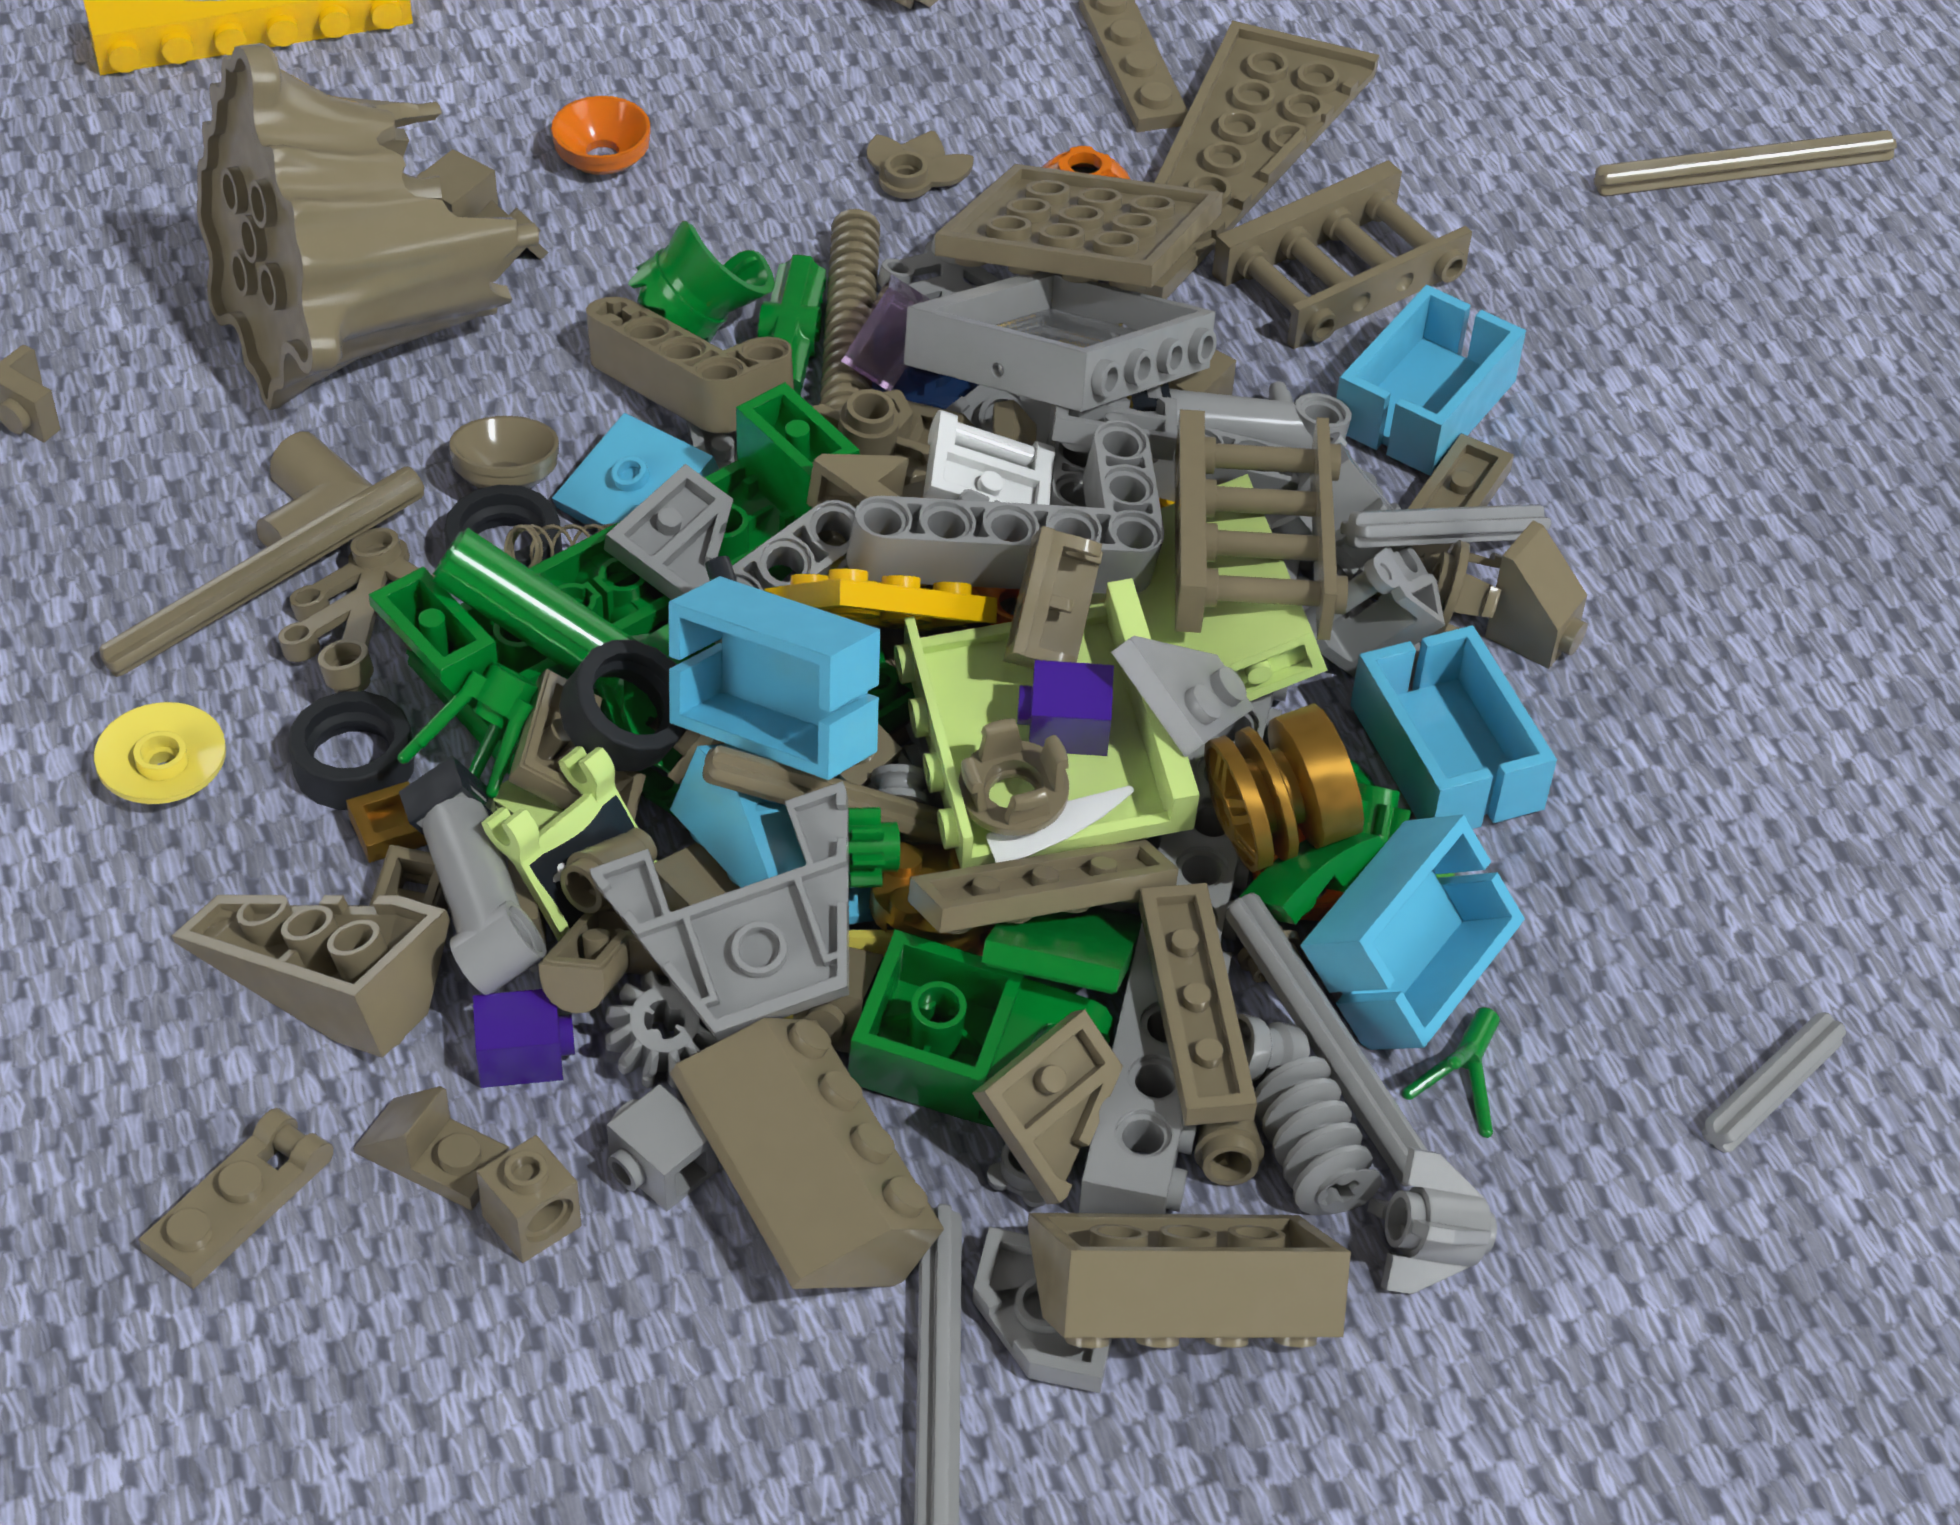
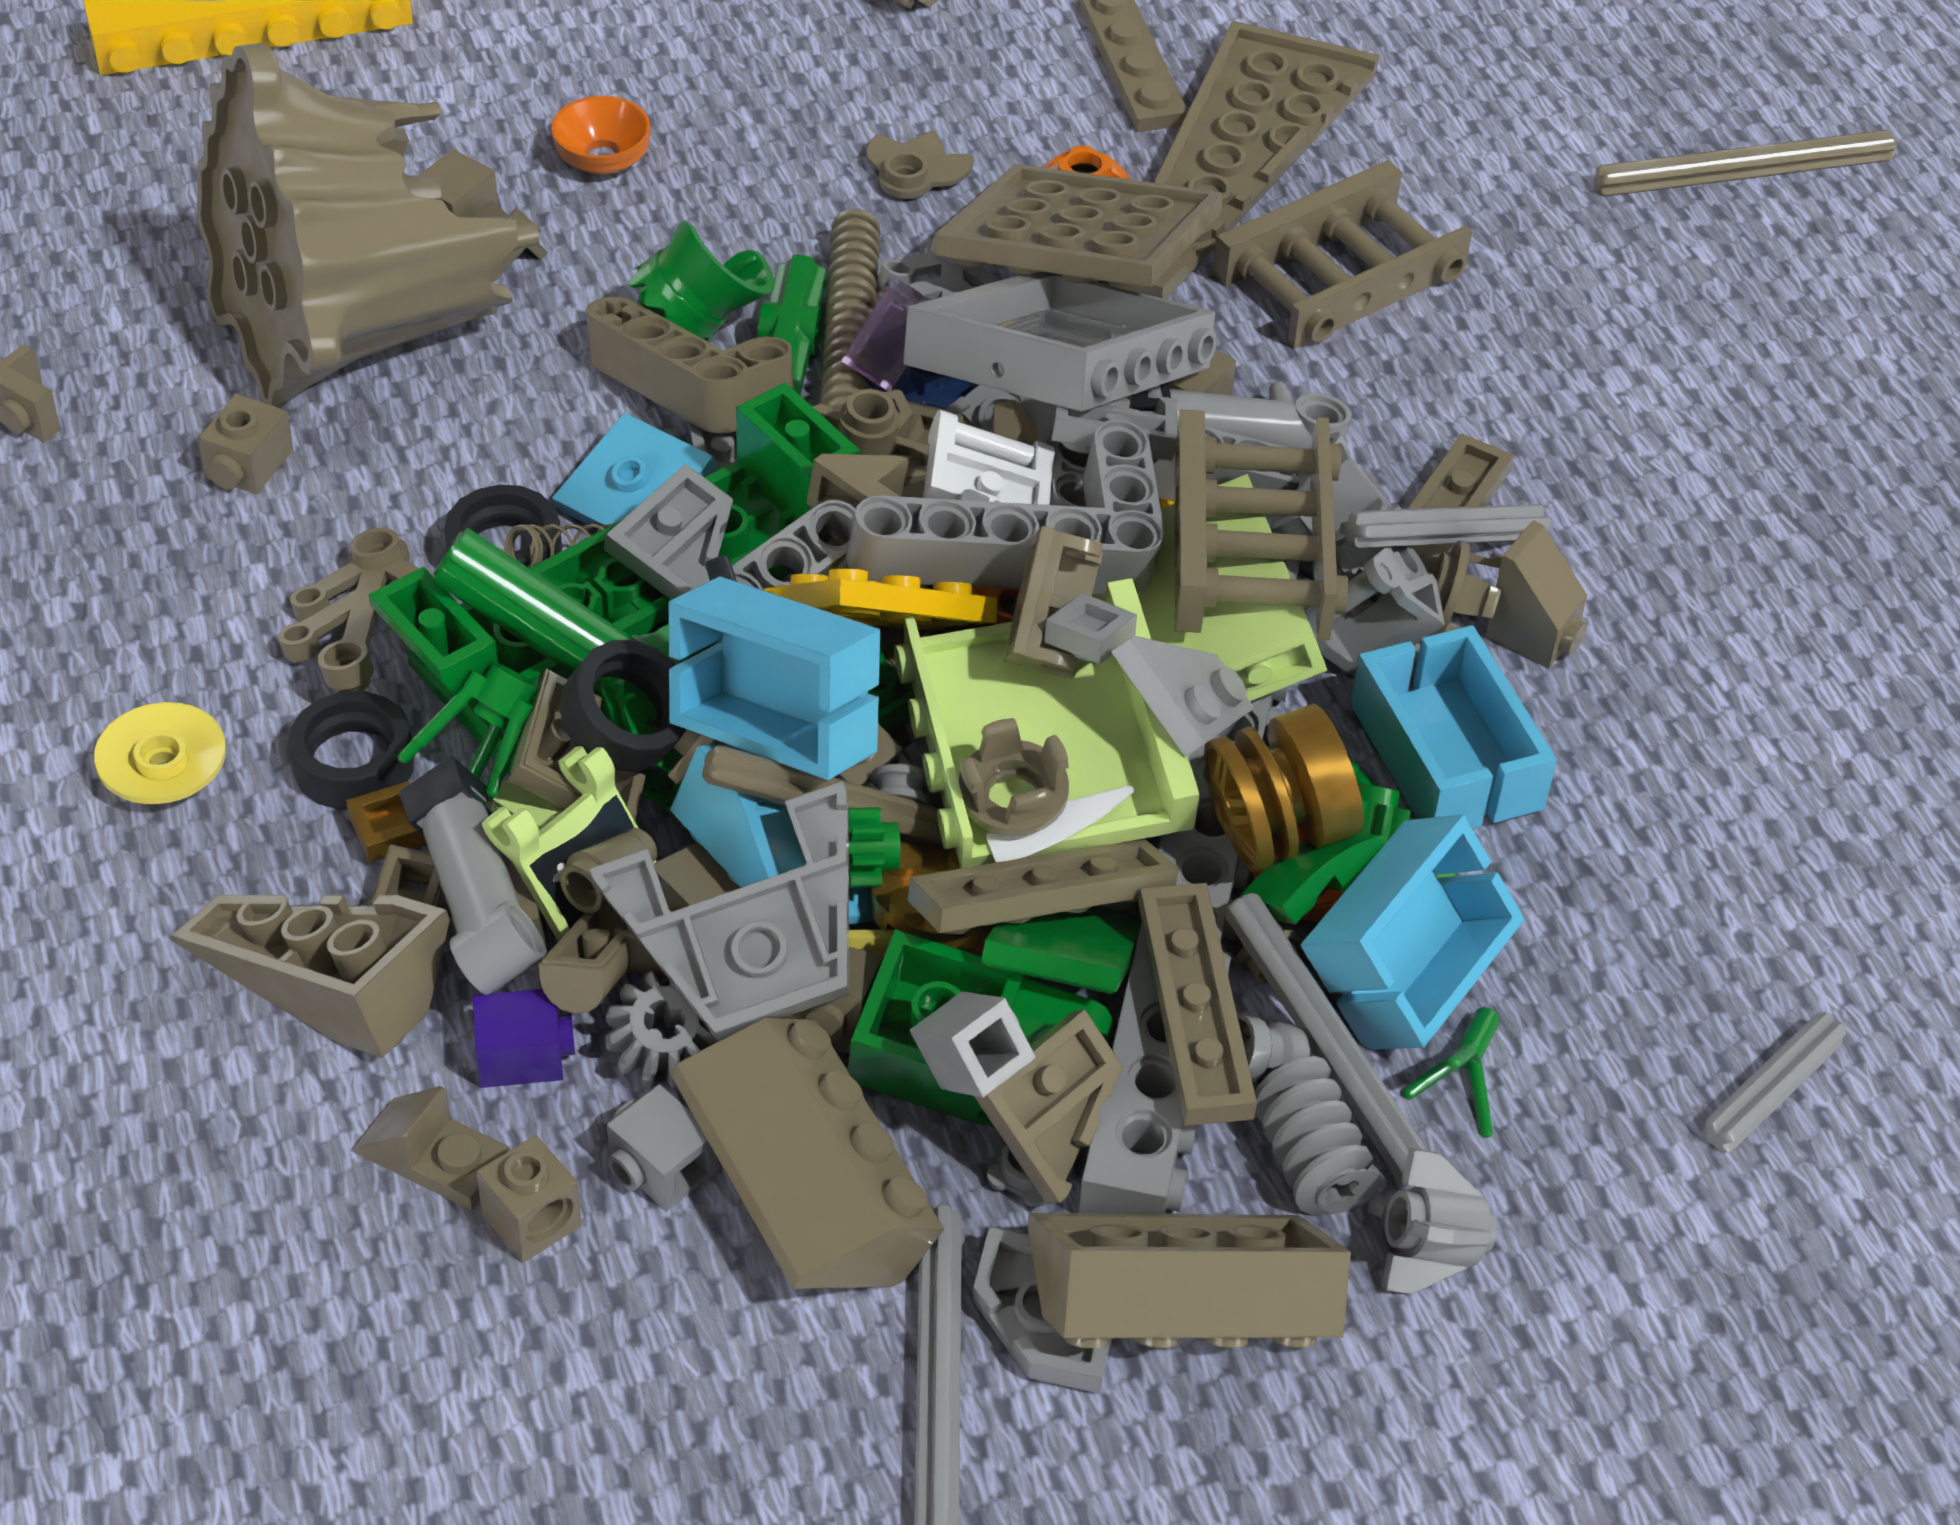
(235, 1199): dark tan plate -> none
(245, 444): none -> dark tan brick
(261, 571): dark tan axle -> none
(314, 480): dark tan brick -> none
(504, 451): dark tan piece -> none
(973, 1044): none -> light grey brick
(1069, 703): dark purple brick -> none
(1090, 628): none -> light grey plate
(1229, 1145): dark tan cone -> none
(1417, 387): medium azure piece -> none

